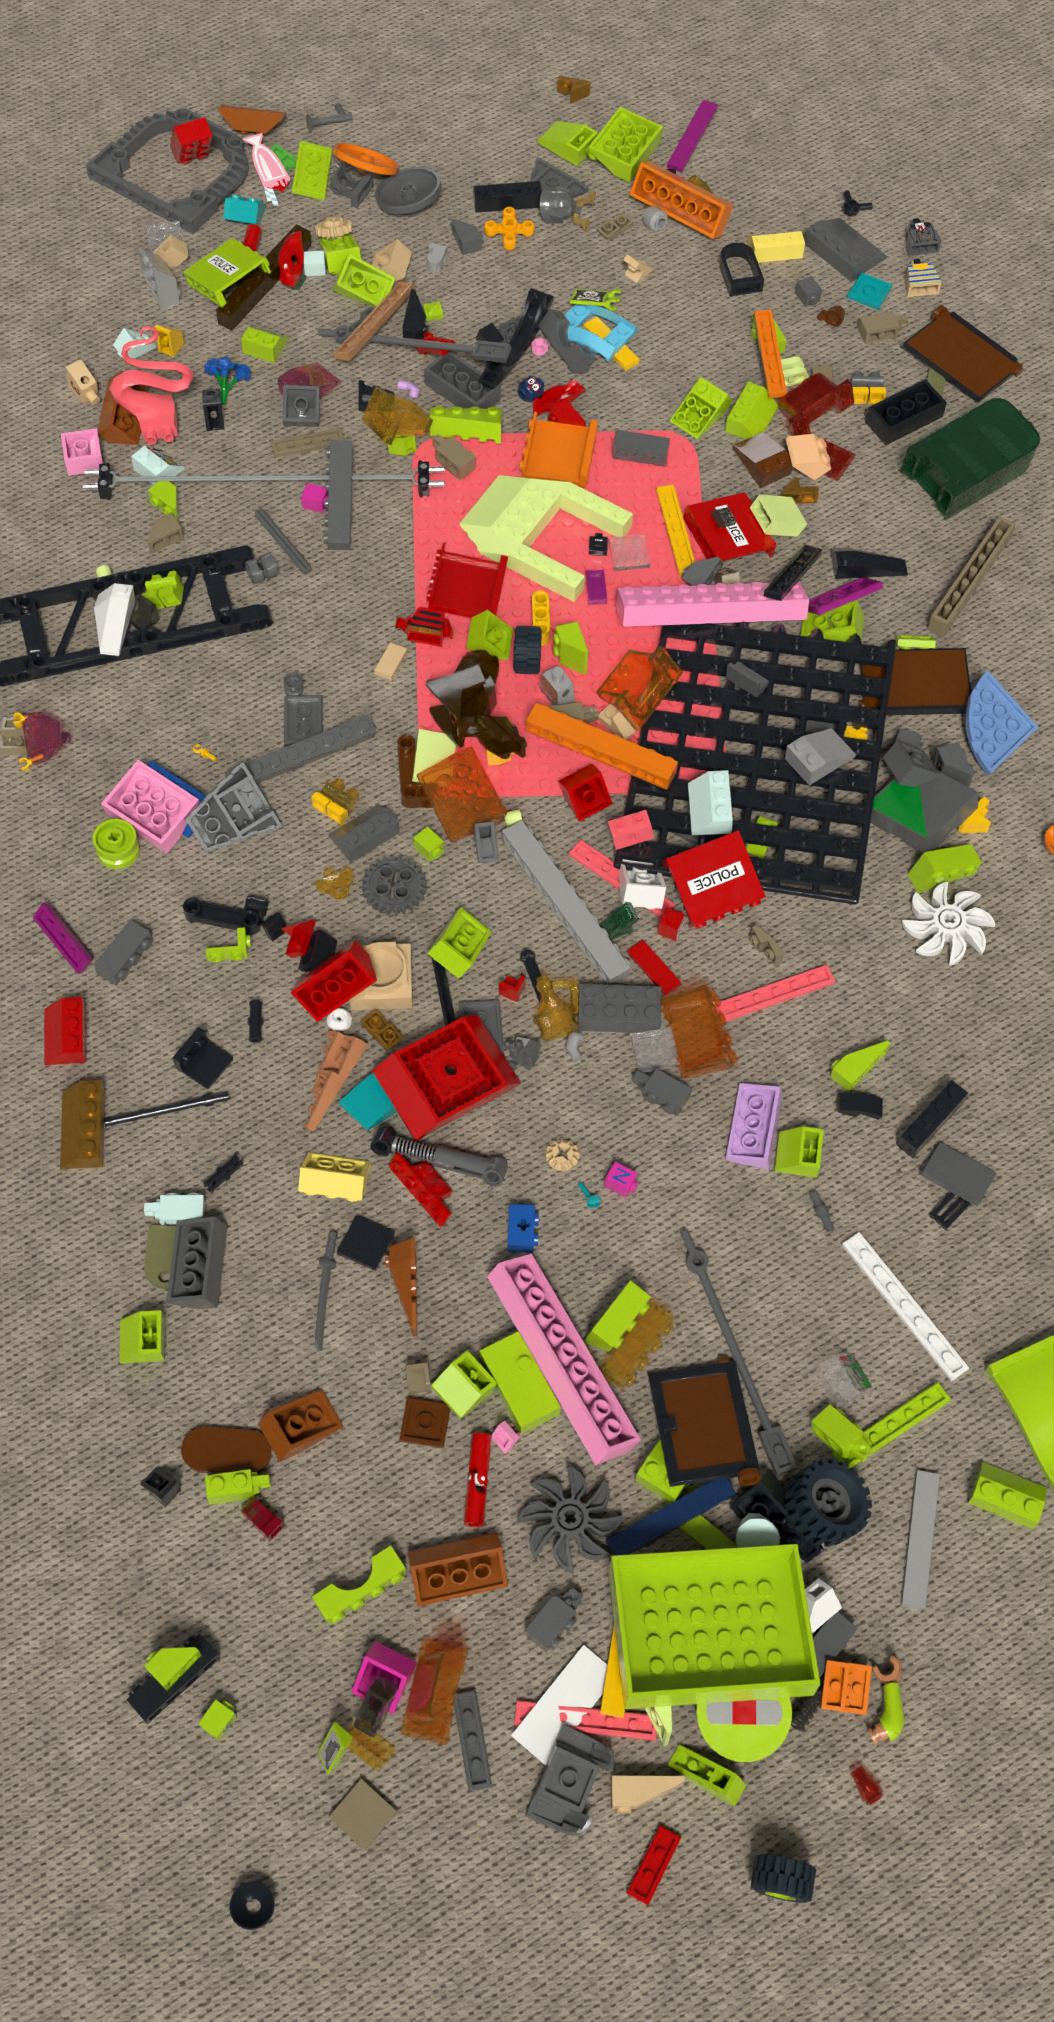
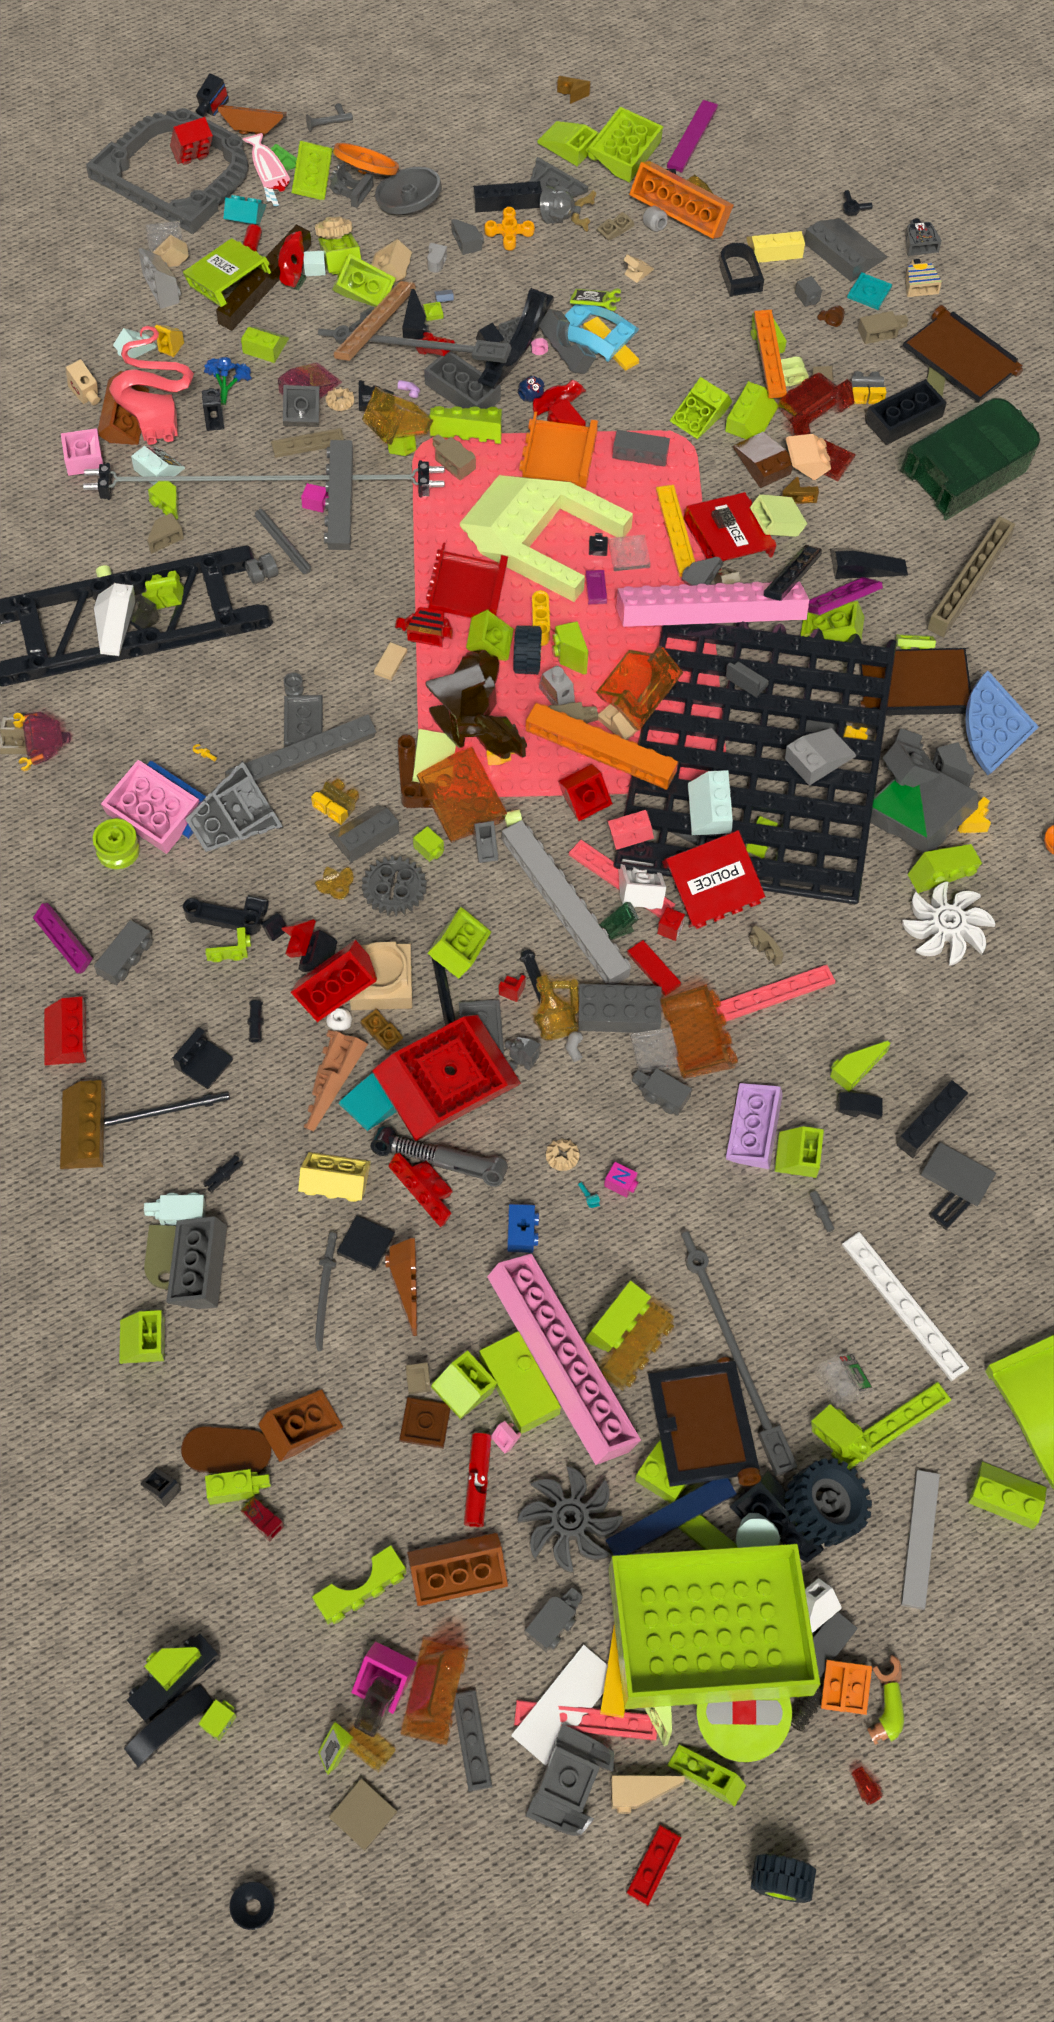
(168, 1725): none -> black slope
(211, 95): none -> black torso
(341, 404): none -> tan gear
(445, 295): none -> sand blue tile

